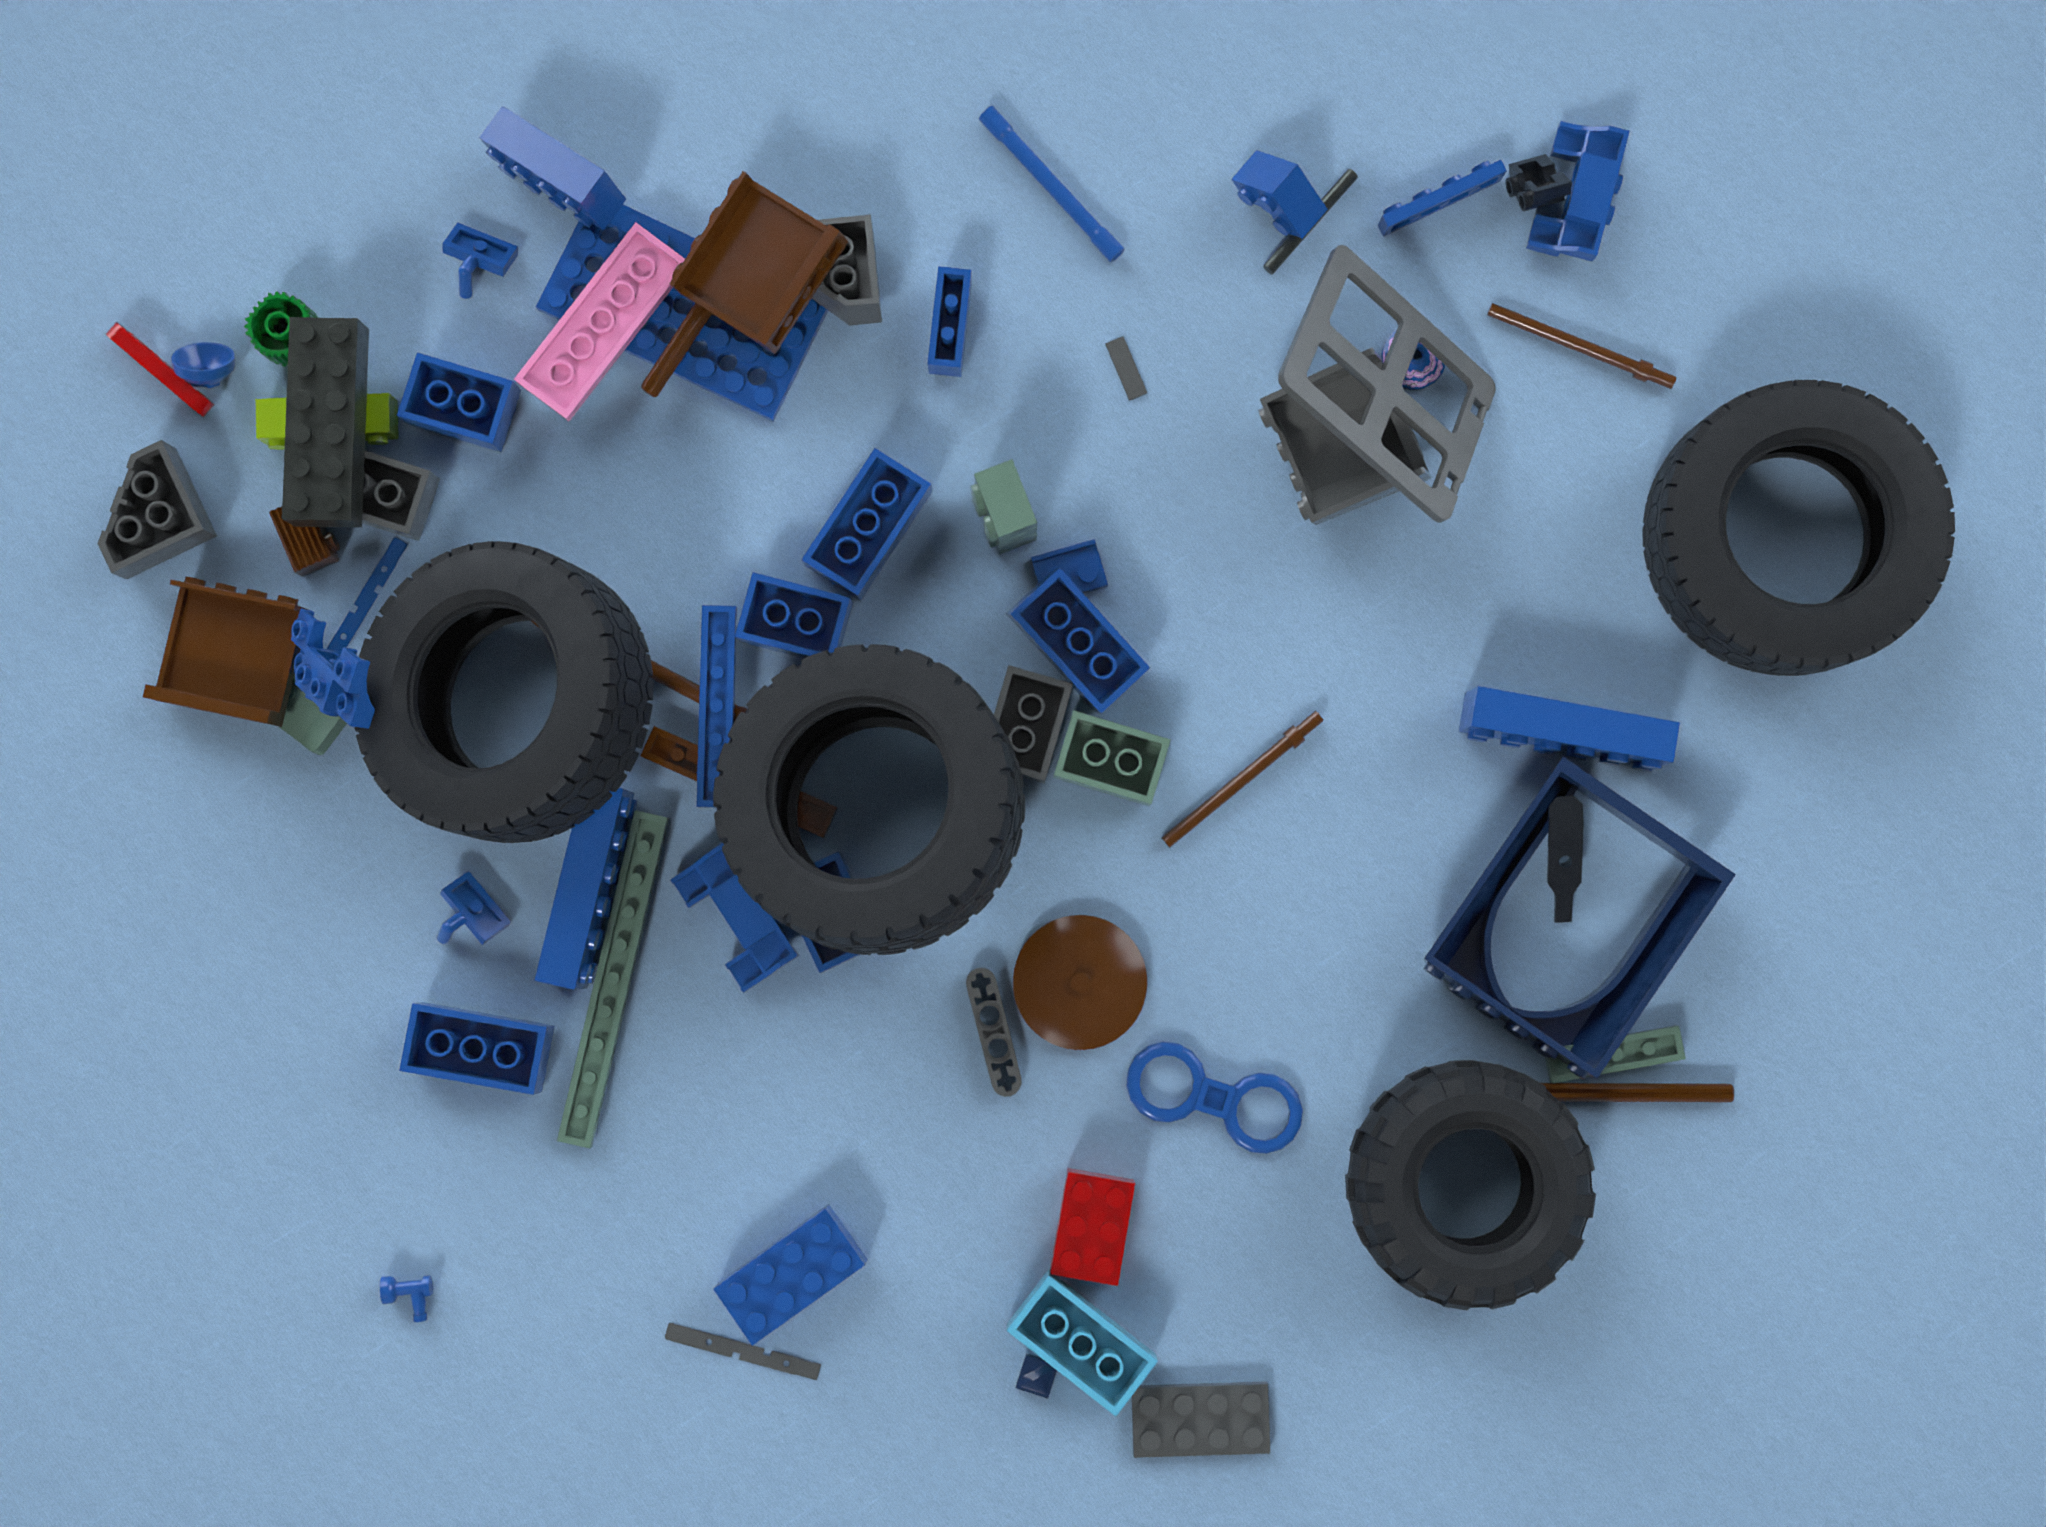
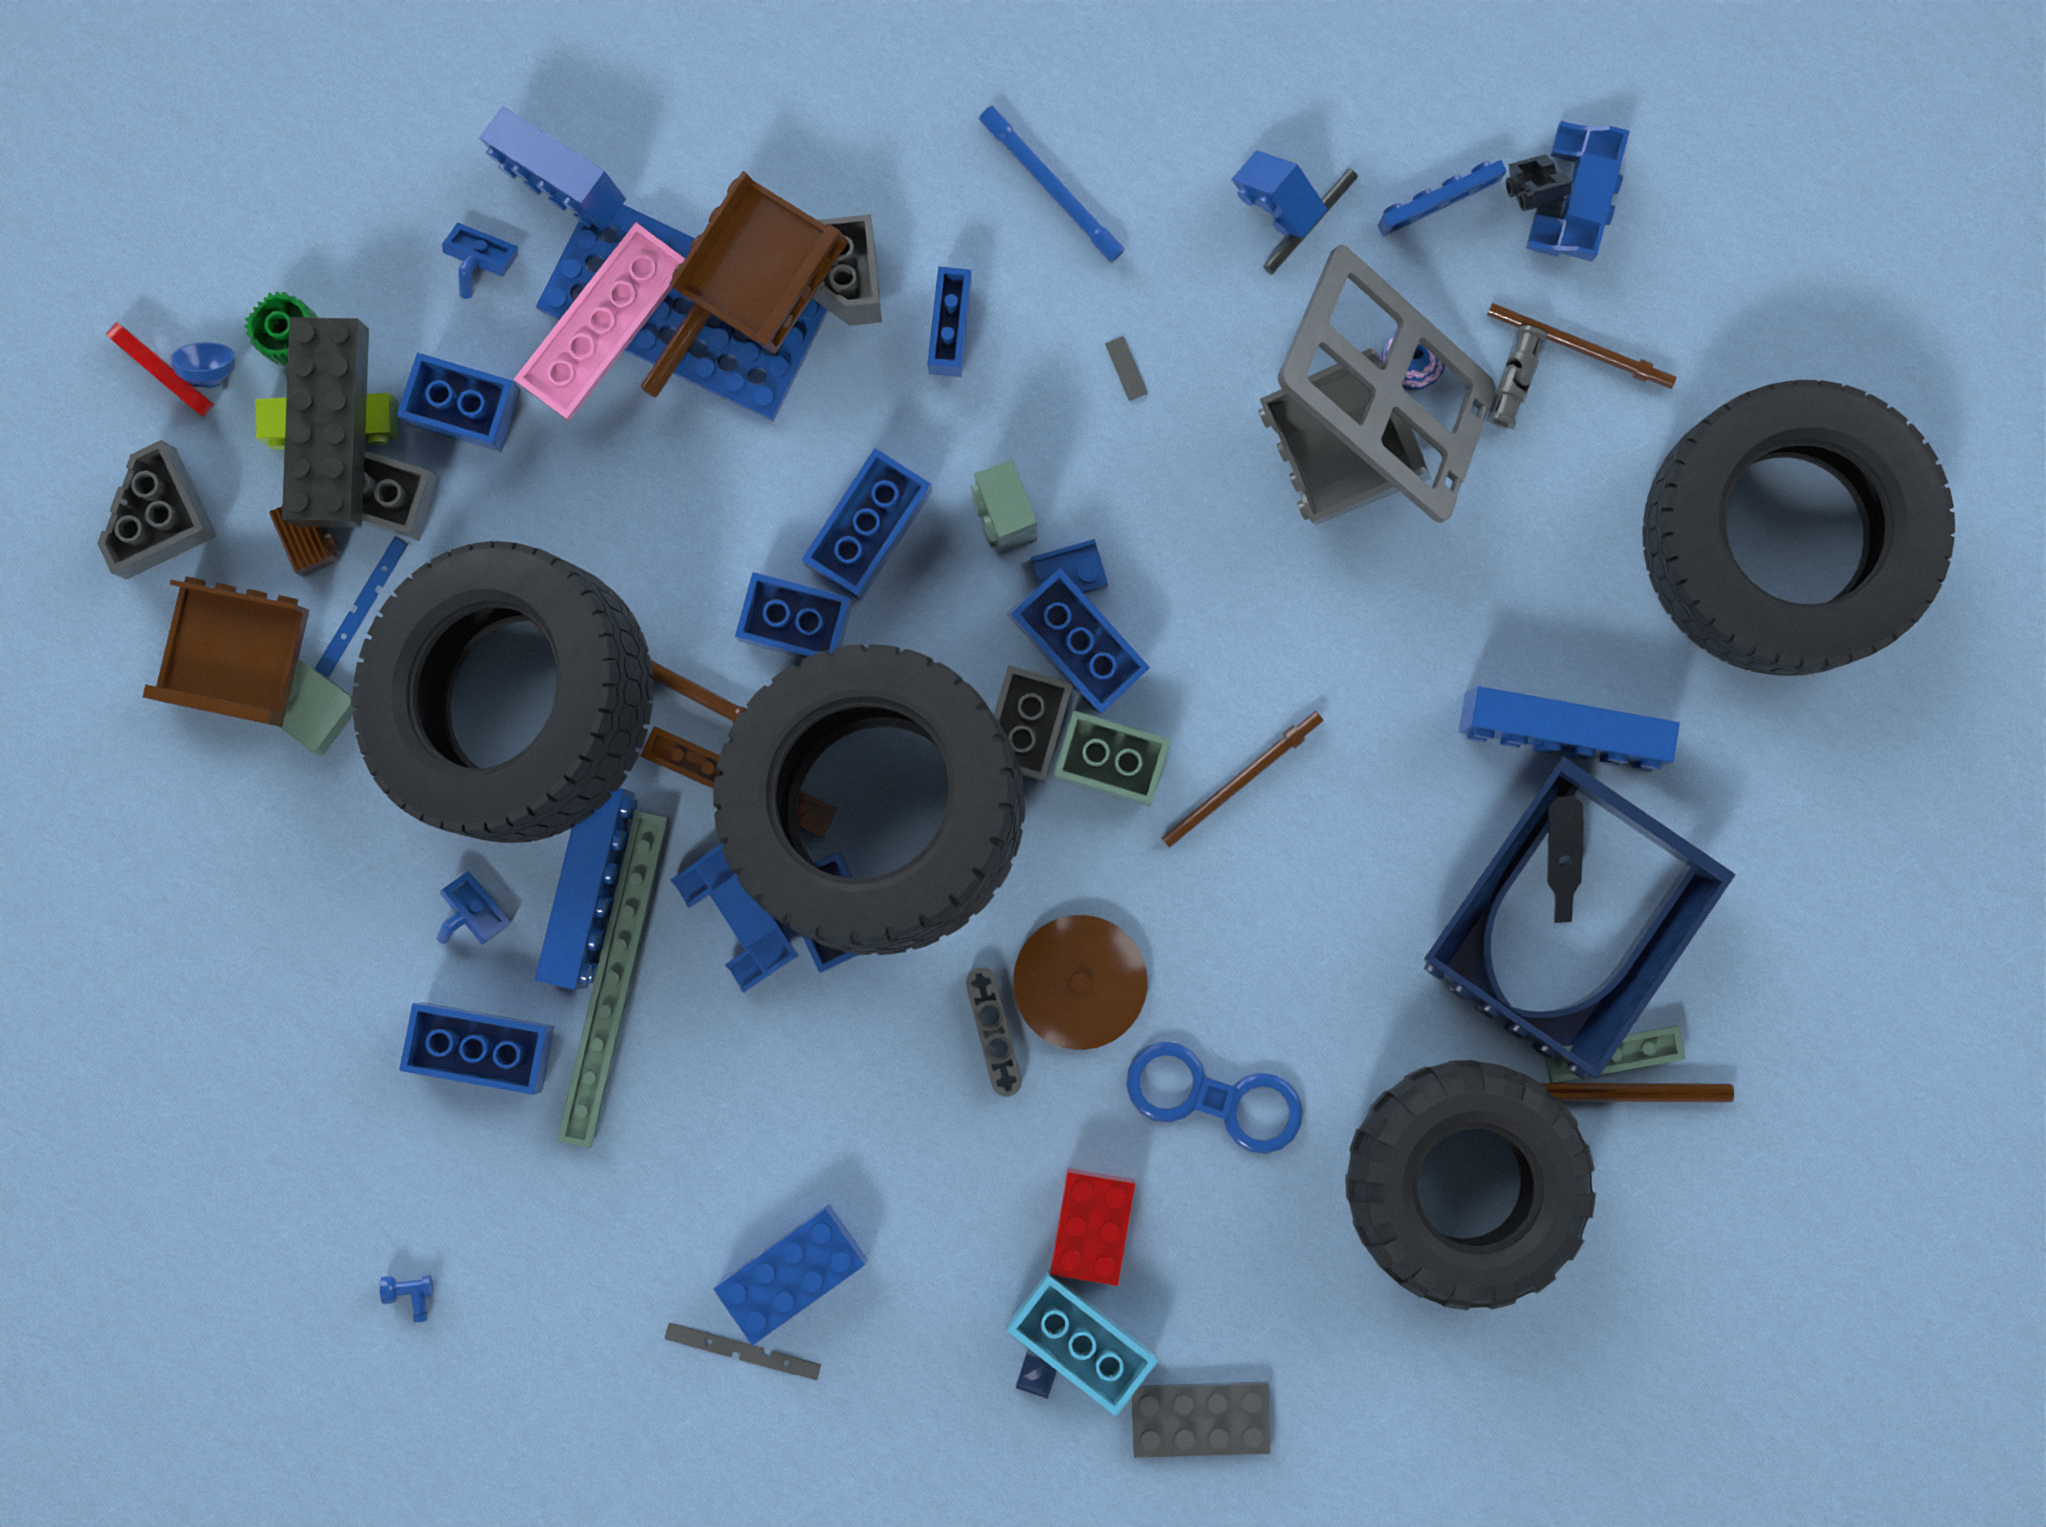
(330, 678): blue bracket -> none
(716, 694): blue plate -> none
(1517, 377): none -> dark grey piece

